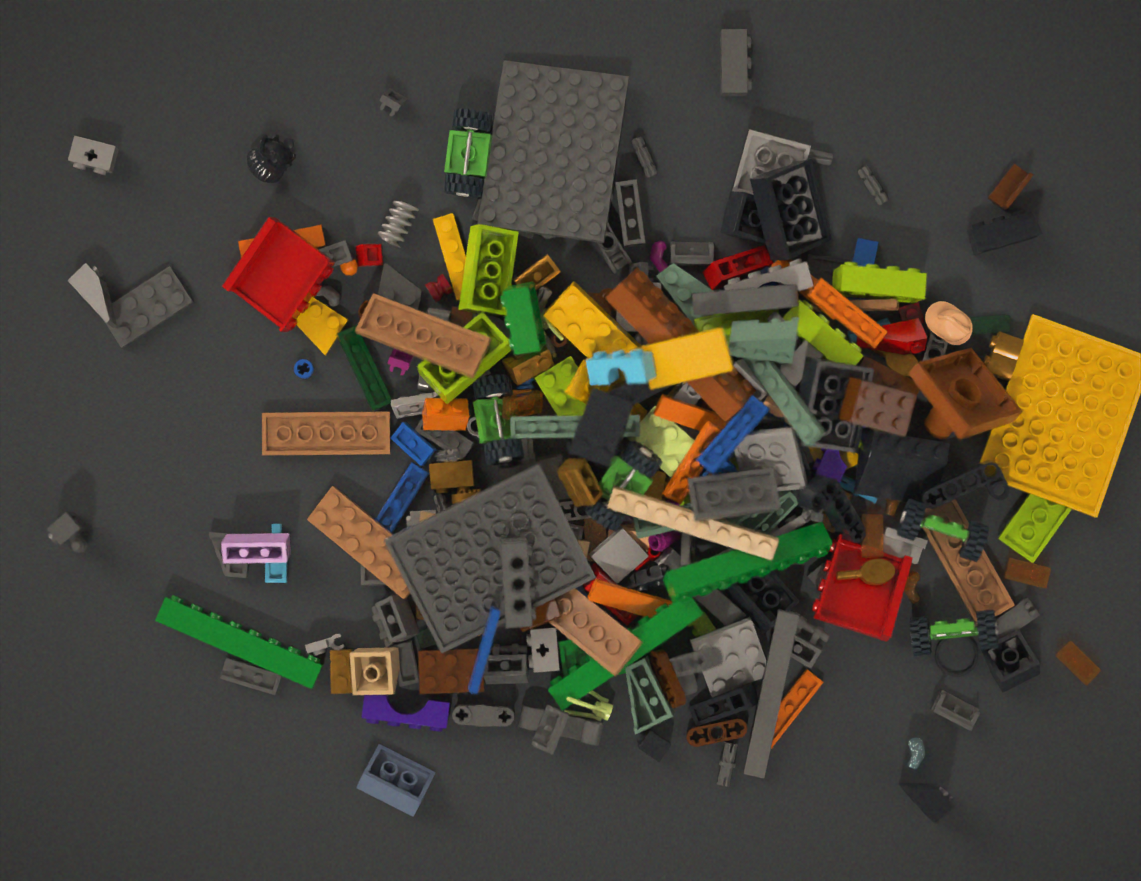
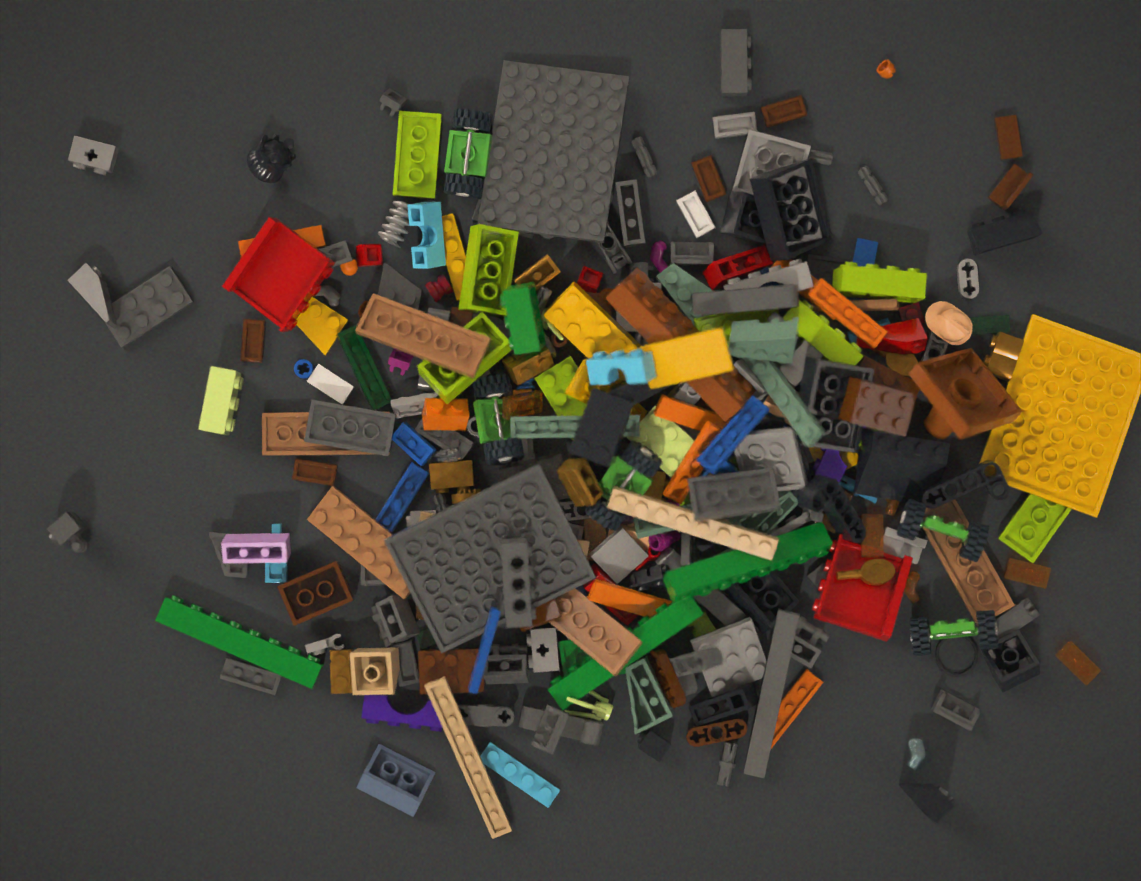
(221, 401): none -> yellowish green brick
(252, 340): none -> reddish brown tile
(314, 472): none -> reddish brown tile
(316, 593): none -> reddish brown brick
(330, 384): none -> white tile
(350, 427): none -> dark grey plate
(417, 154): none -> lime plate
(431, 250): none -> medium azure arch
(468, 757): none -> tan plate
(519, 774): none -> medium azure plate
(589, 279): none -> red slope
(695, 214): none -> white tile
(708, 178): none -> reddish brown tile
(734, 124): none -> light grey tile
(783, 111): none -> reddish brown tile
(886, 69): none -> orange hinge
(973, 279): none -> light grey beam
(1008, 137): none -> reddish brown tile

